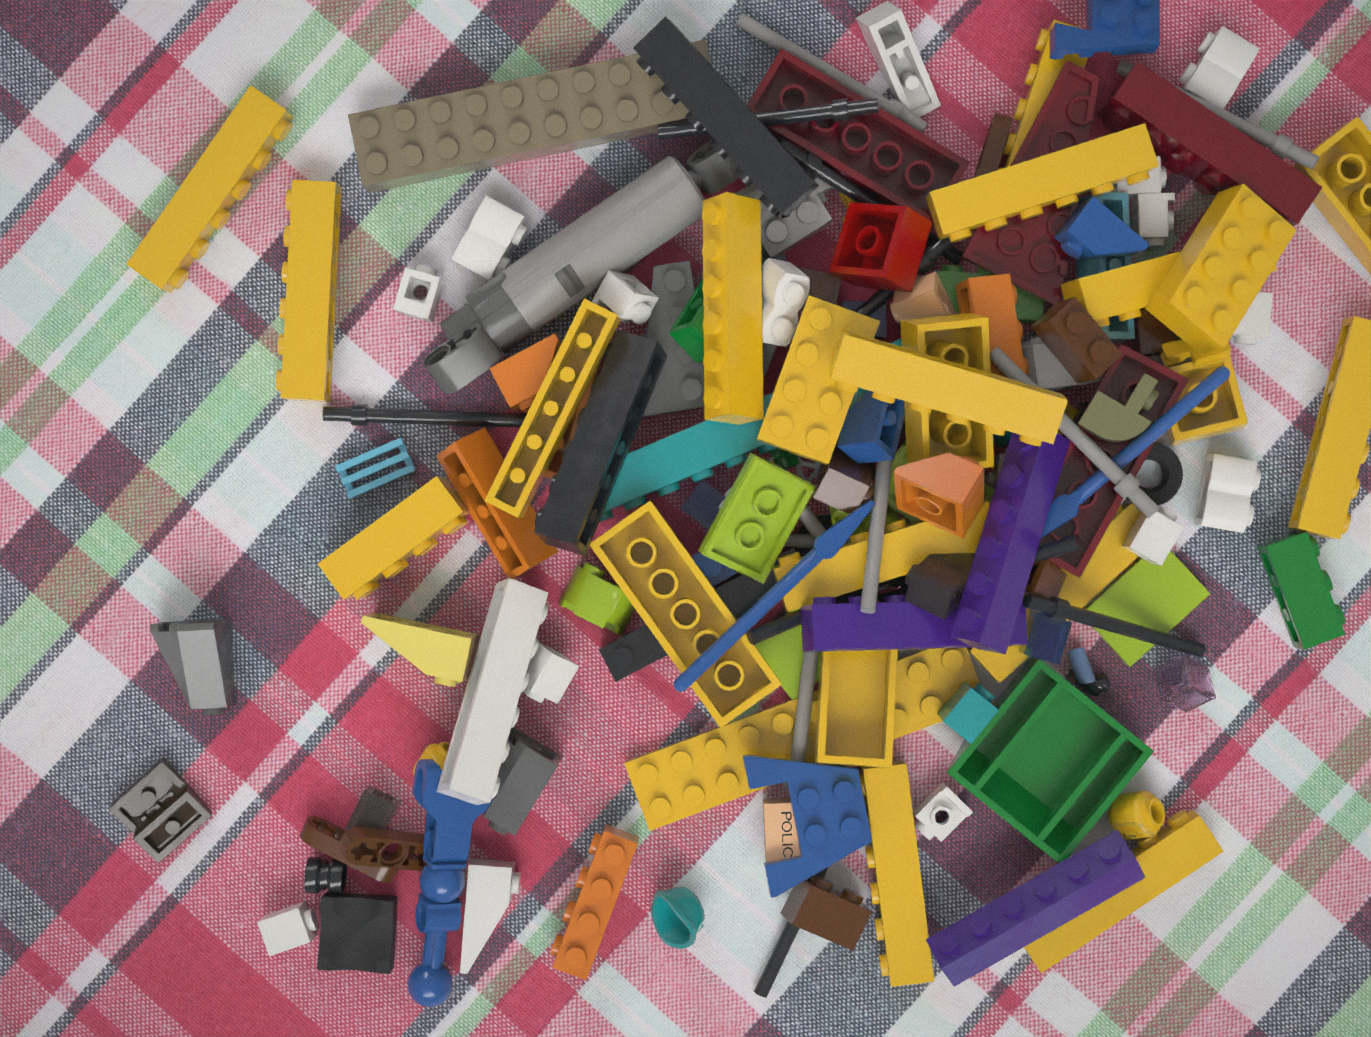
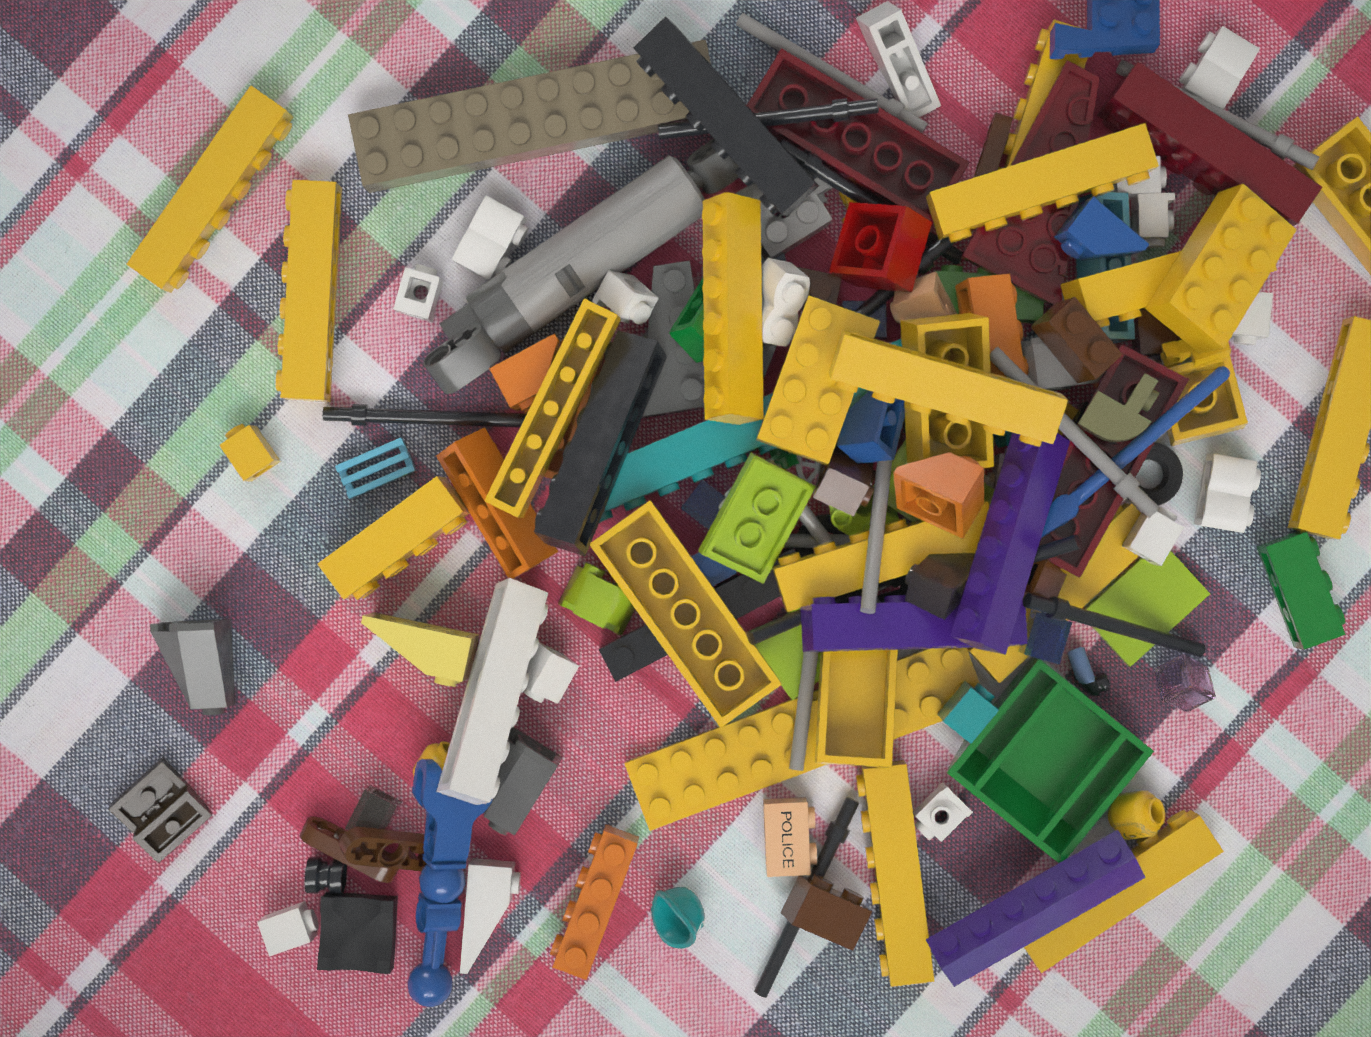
(249, 452): none -> yellow brick
(824, 547): blue piece -> none
(825, 810): blue wing -> none

